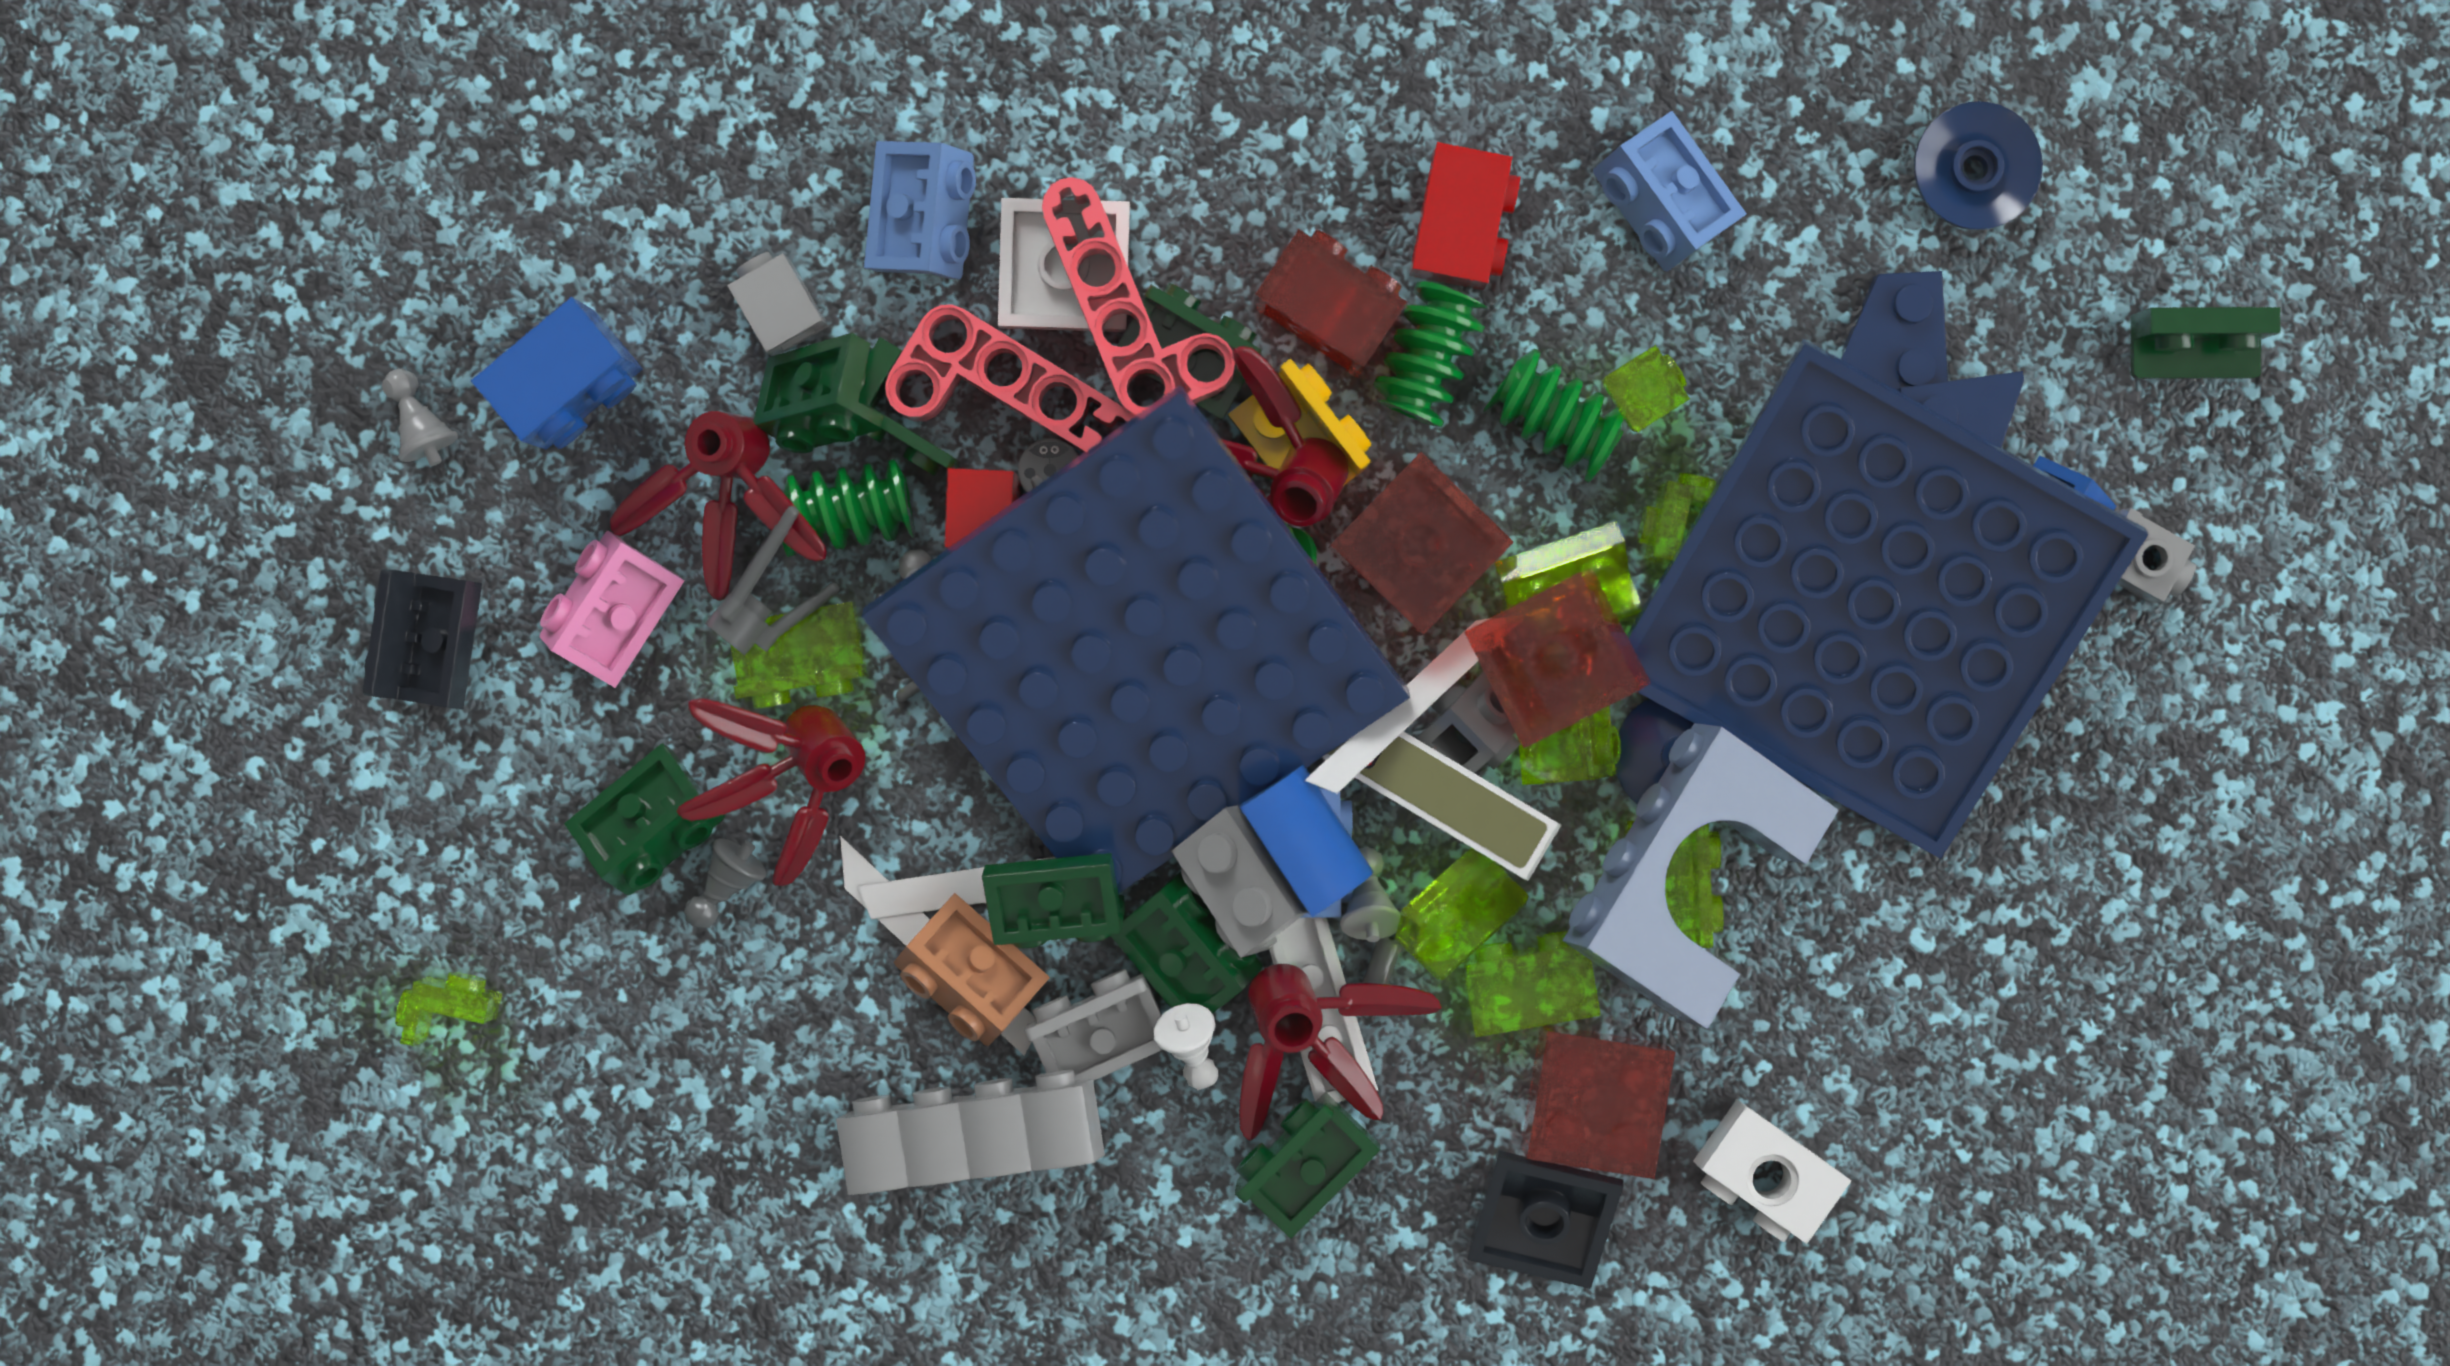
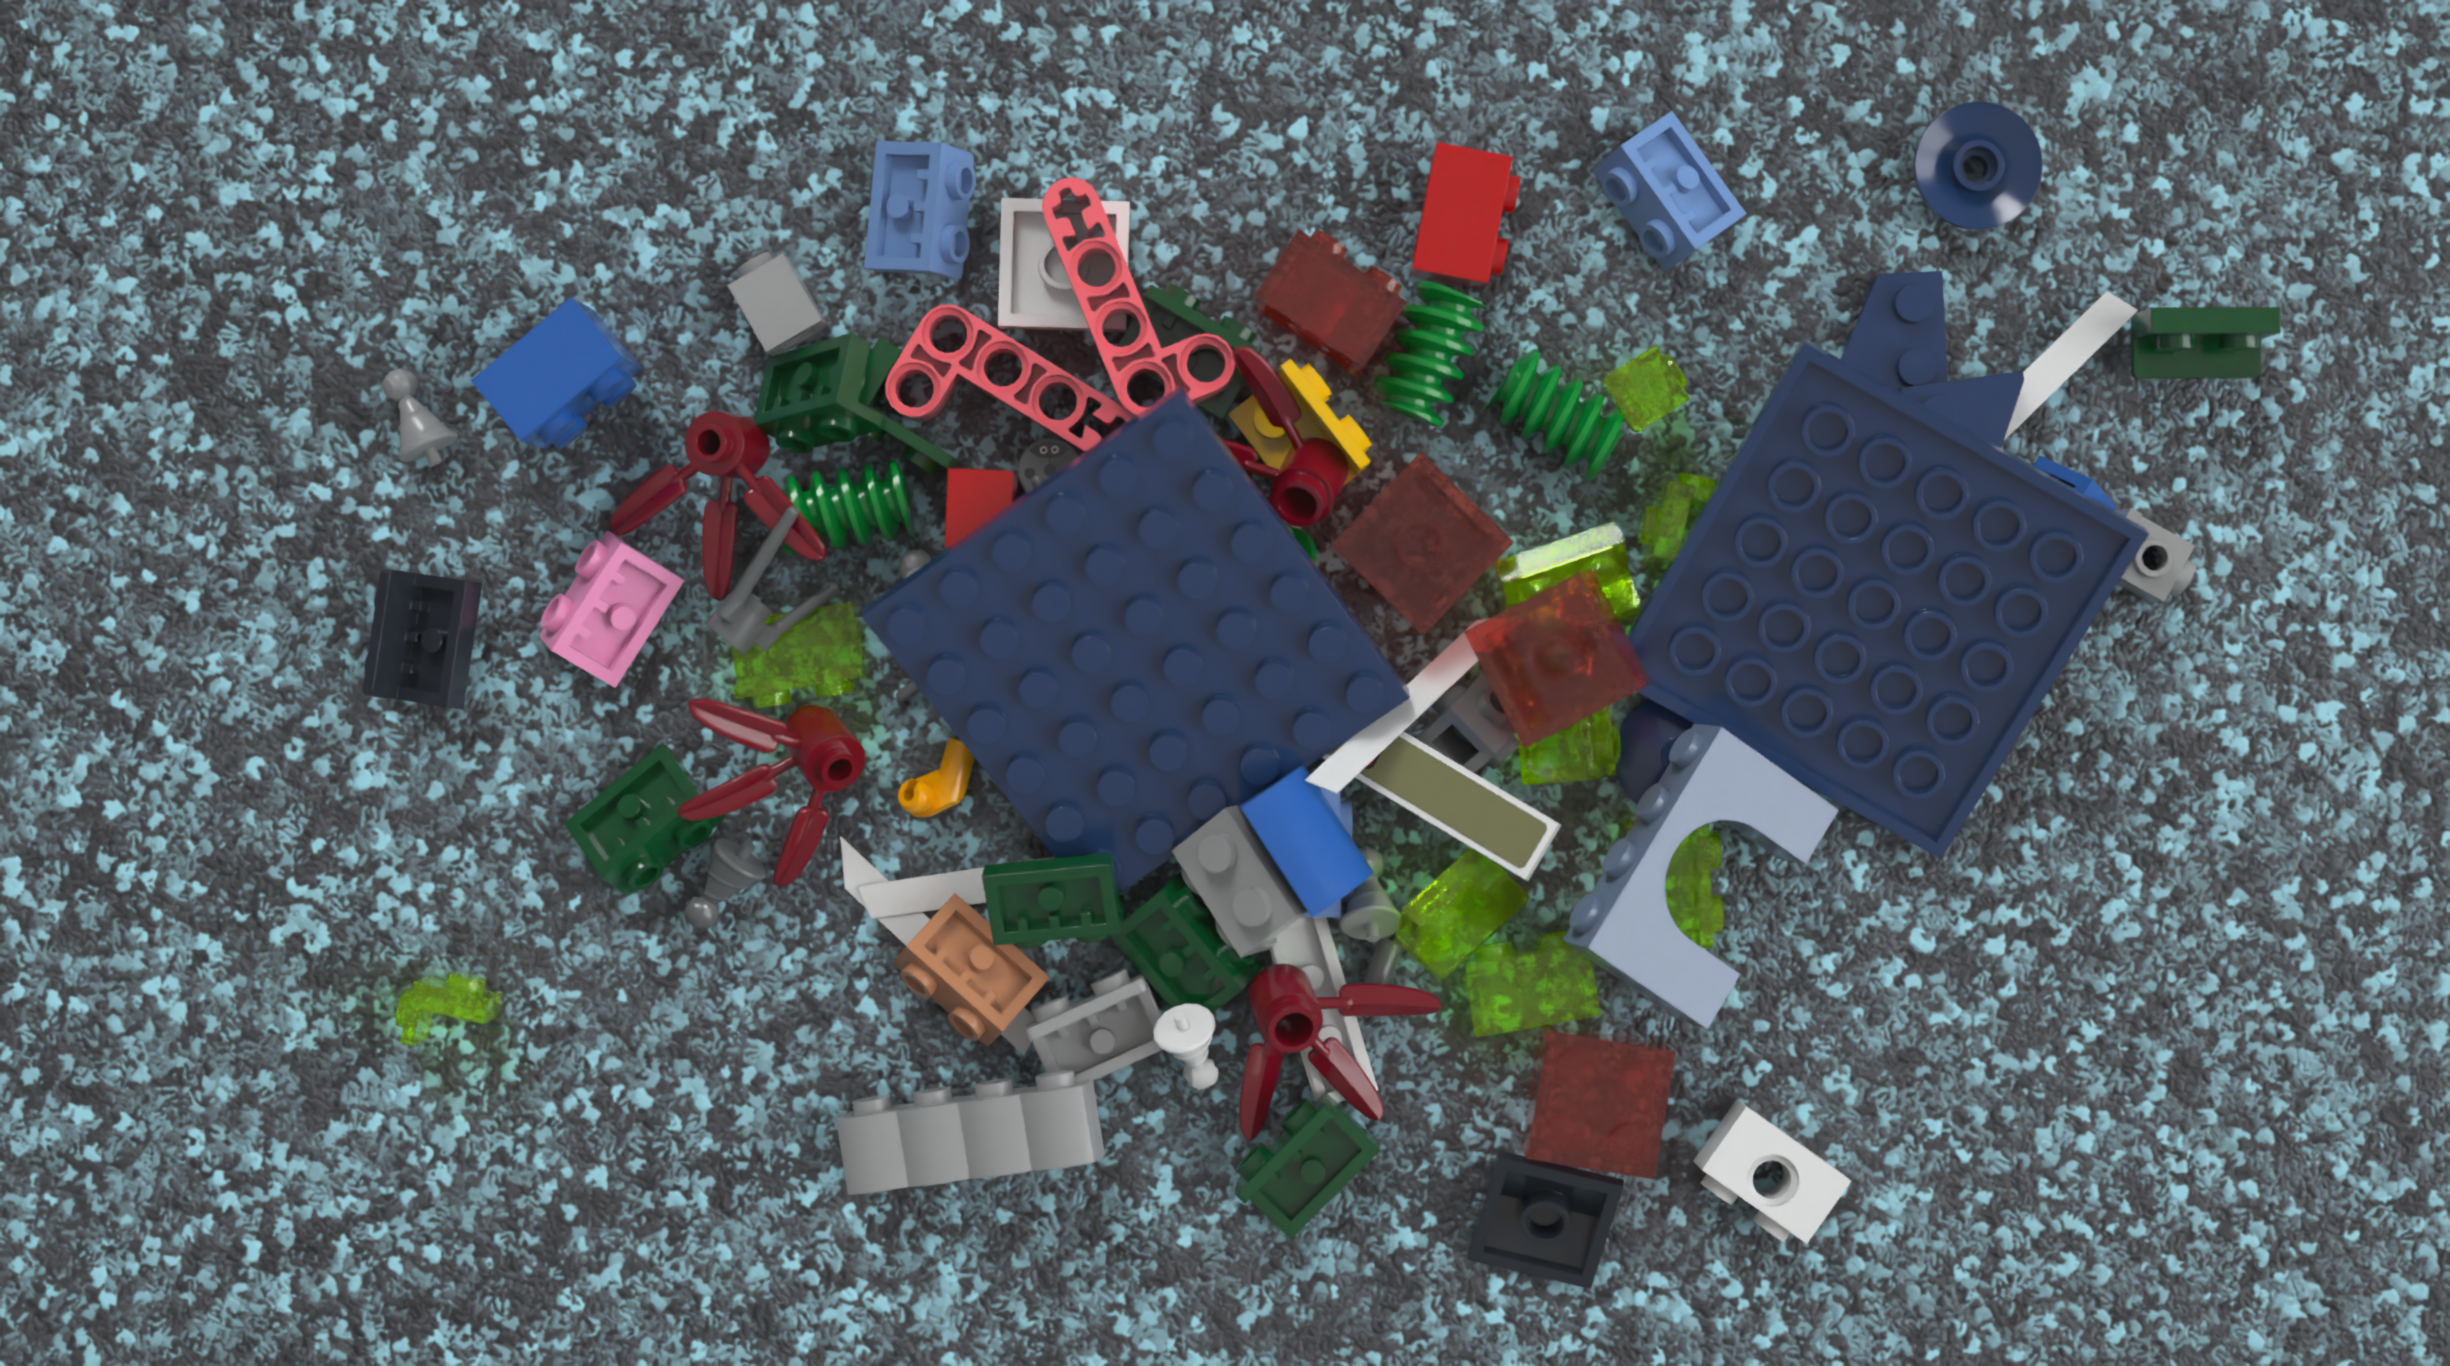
(941, 787): none -> light orange arm
(2069, 353): none -> white sticker

